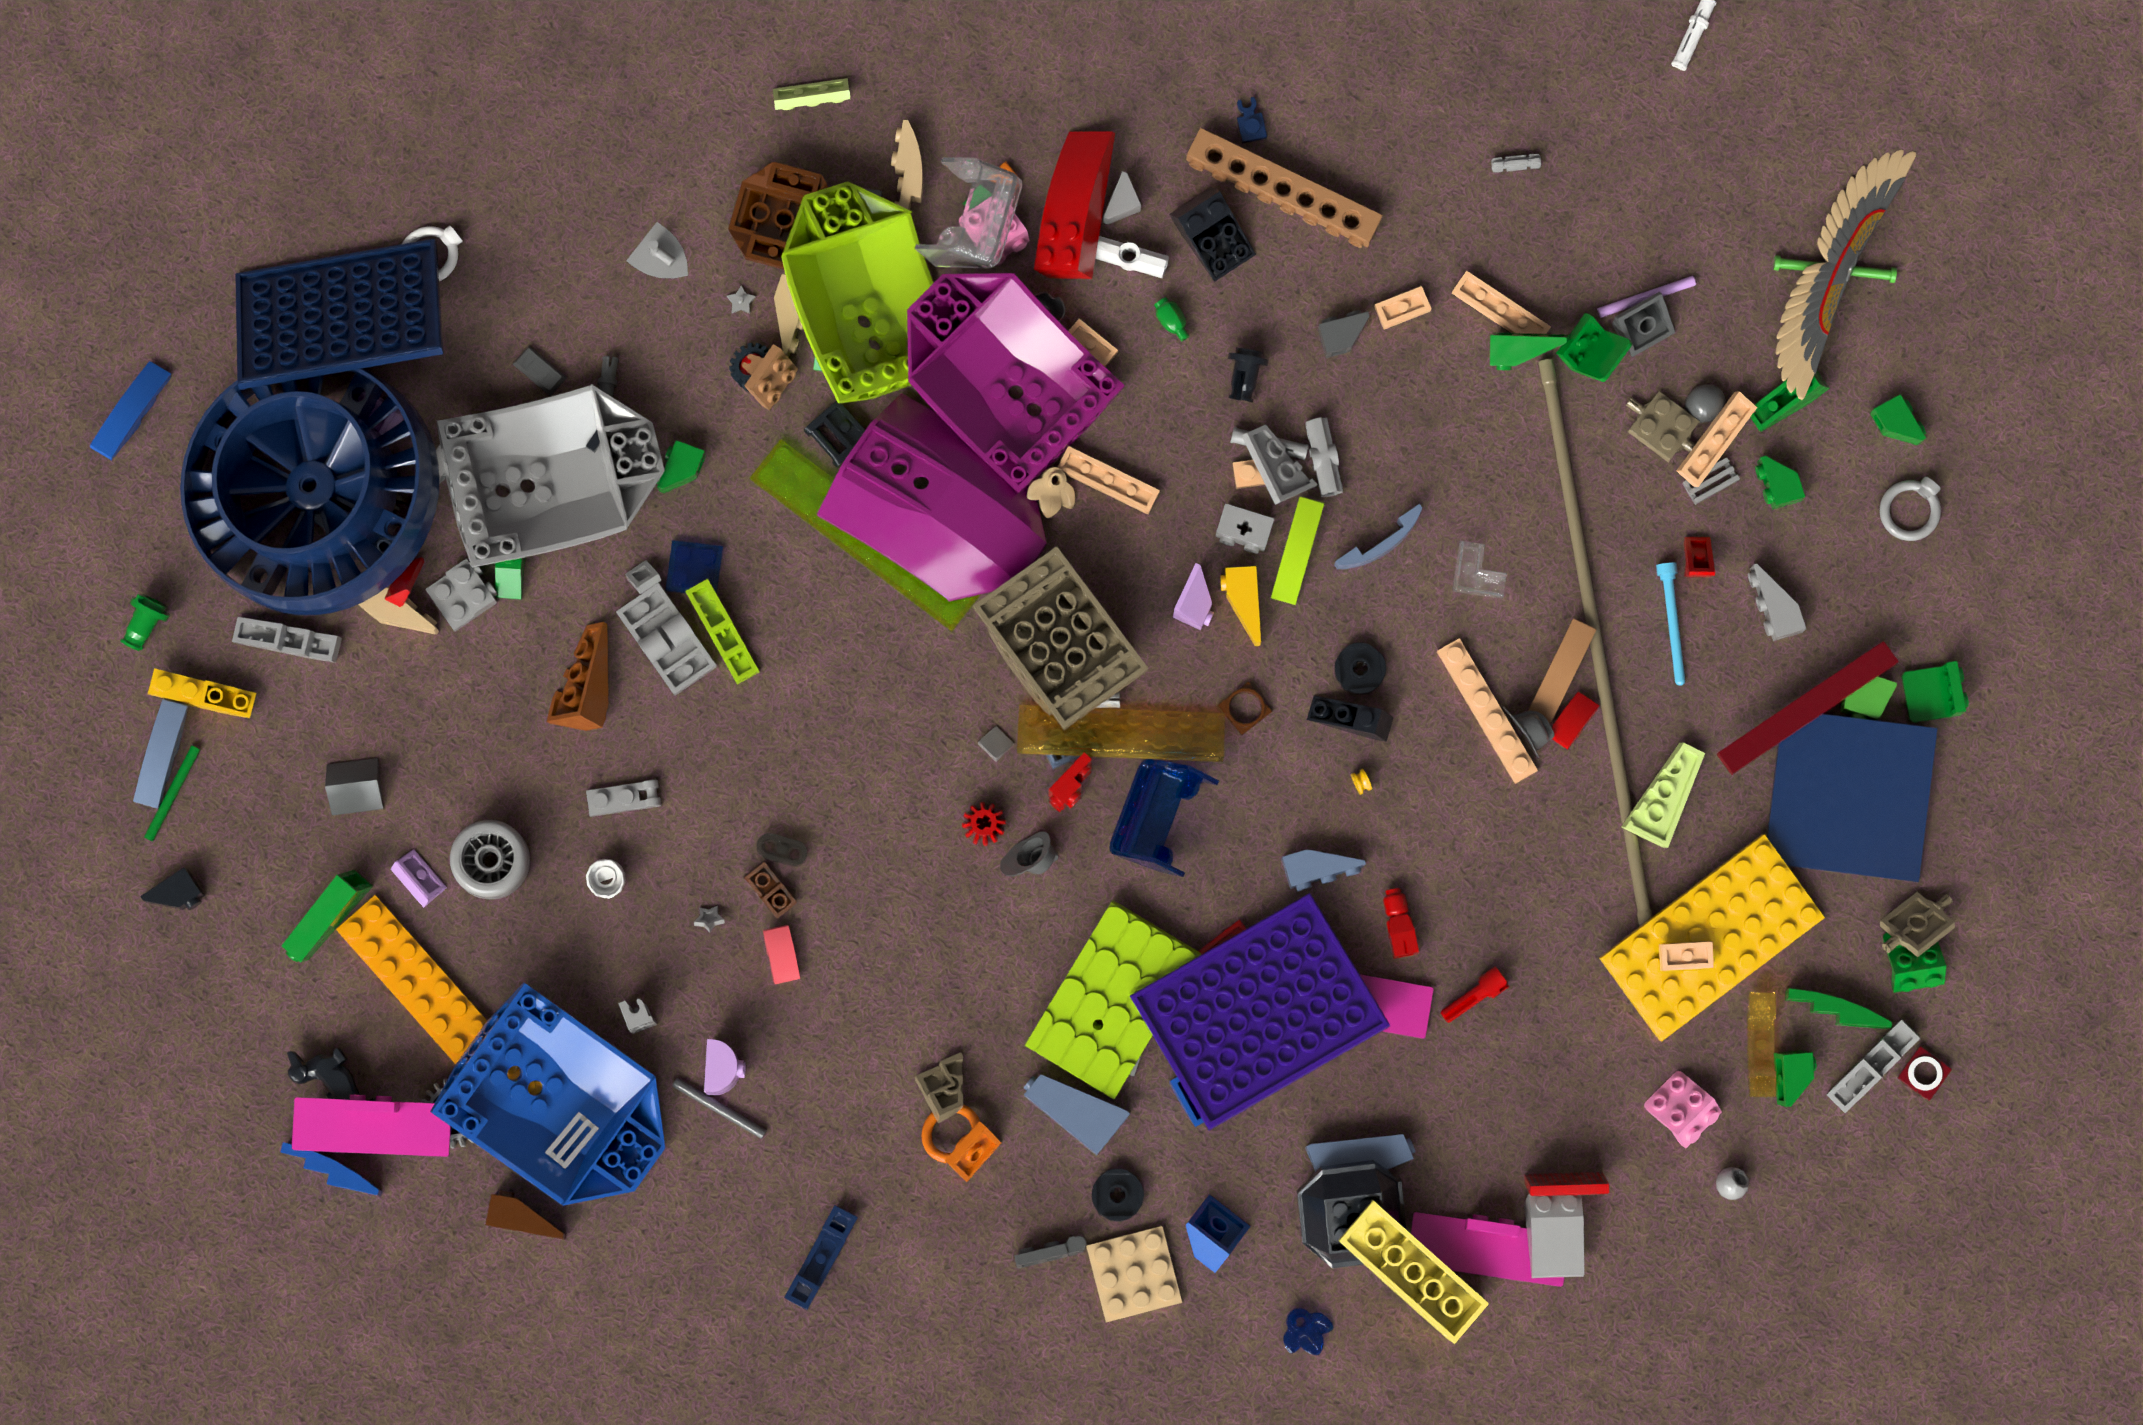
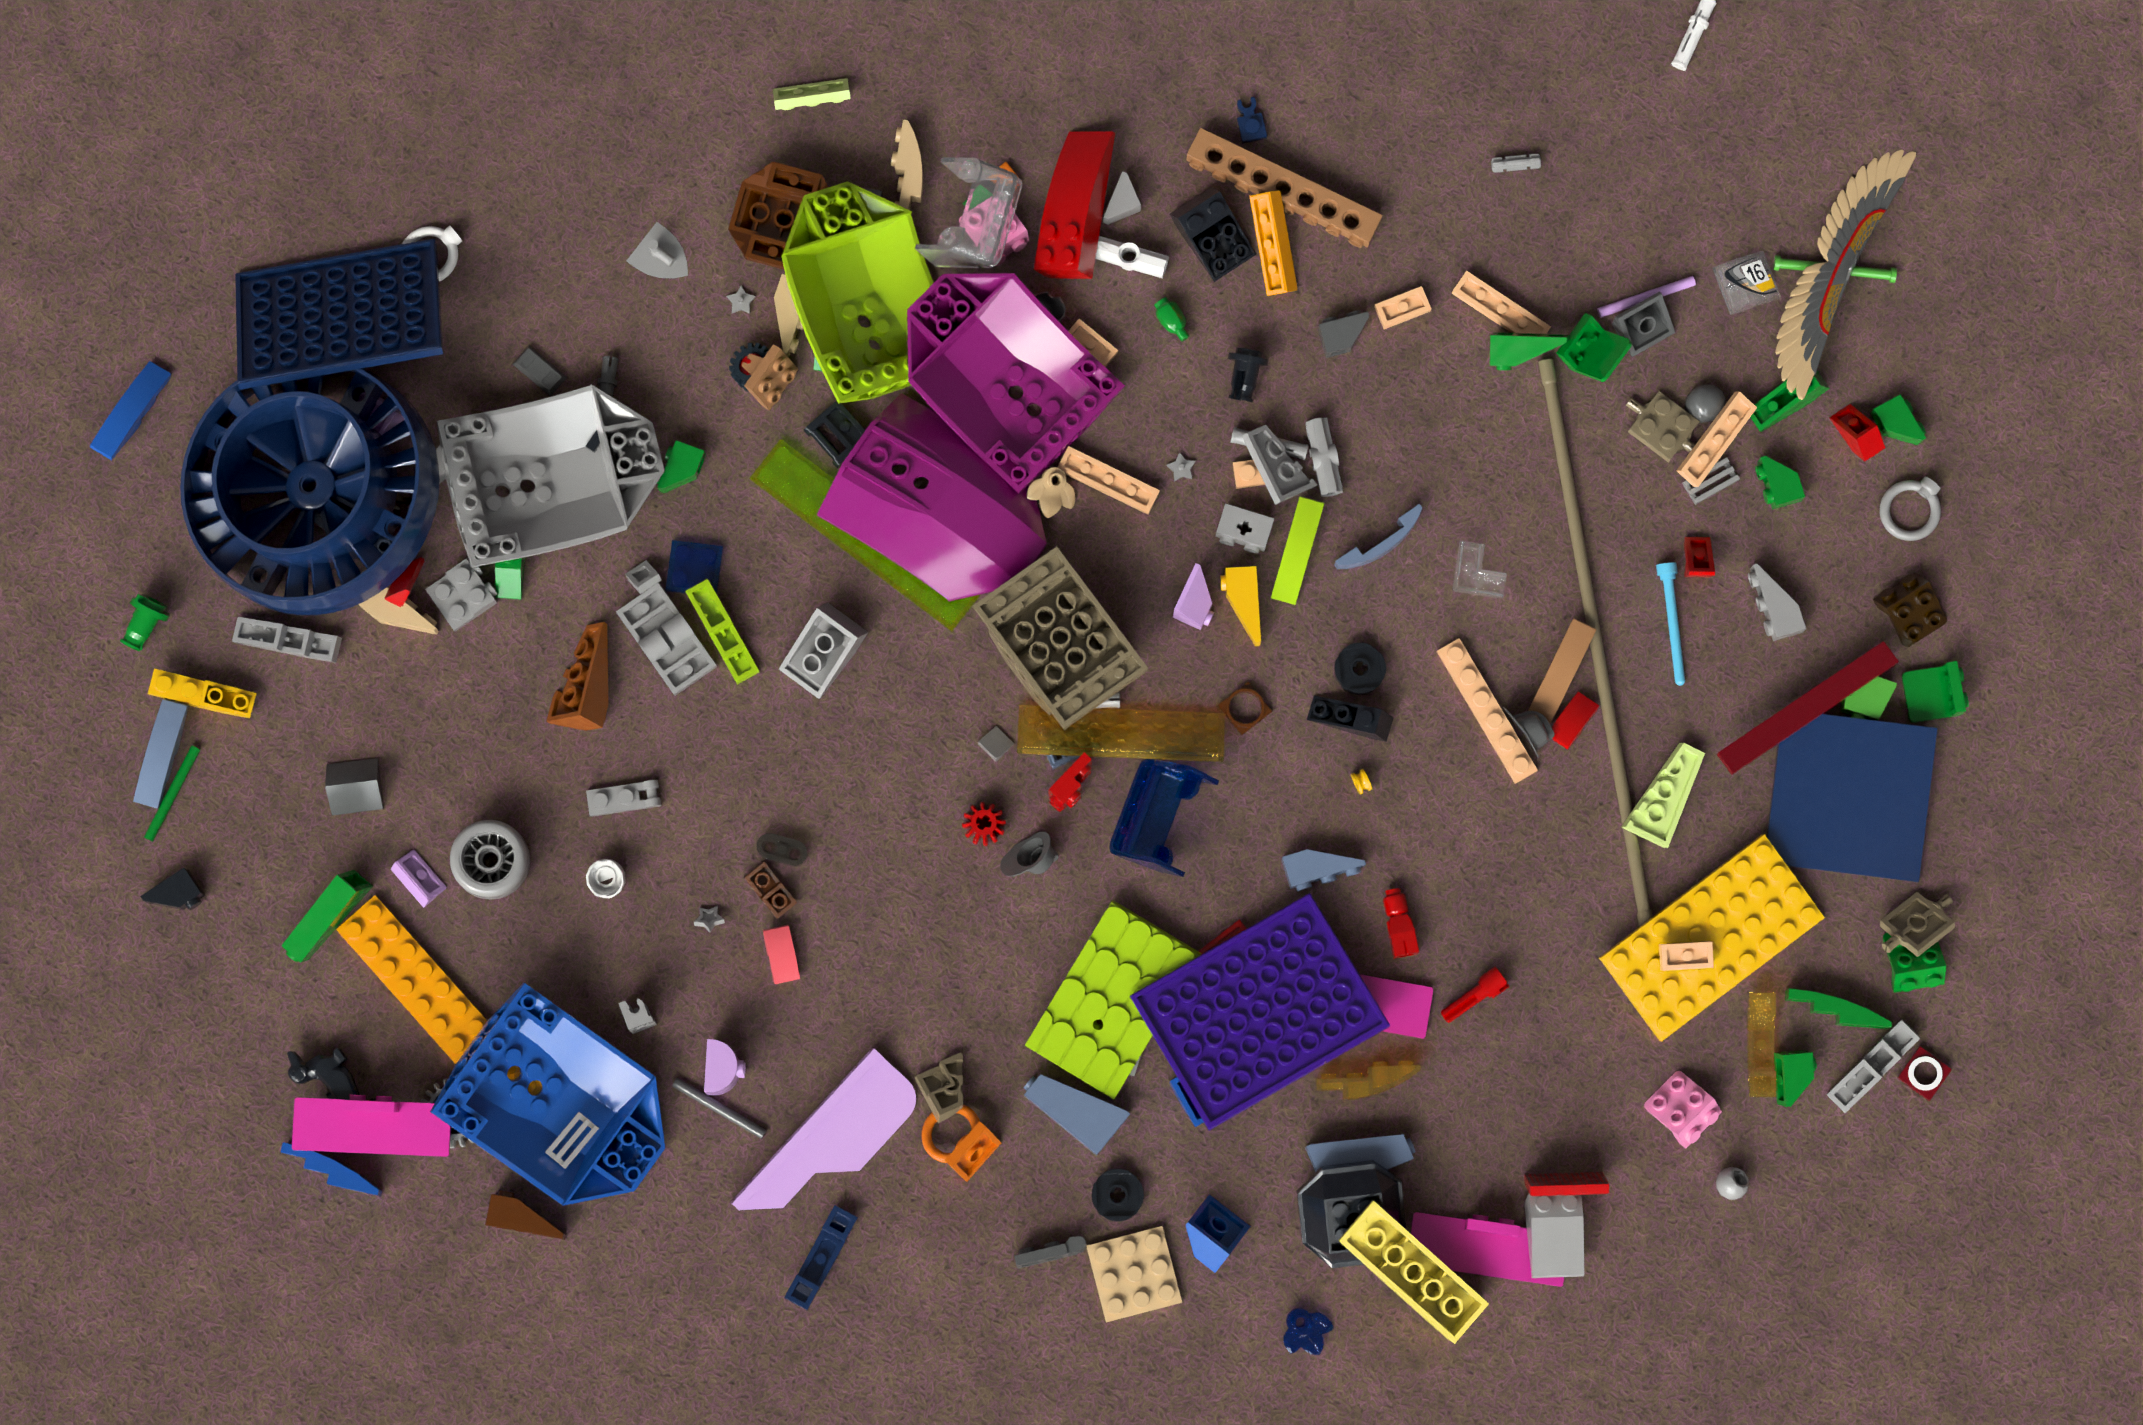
(823, 649): none -> light grey slope
(837, 1135): none -> lavender piece
(1181, 467): none -> light grey piece
(1273, 242): none -> light orange slope
(1378, 1080): none -> clear yellow slope
(1746, 282): none -> clear slope
(1858, 432): none -> red slope
(1912, 608): none -> dark brown bracket

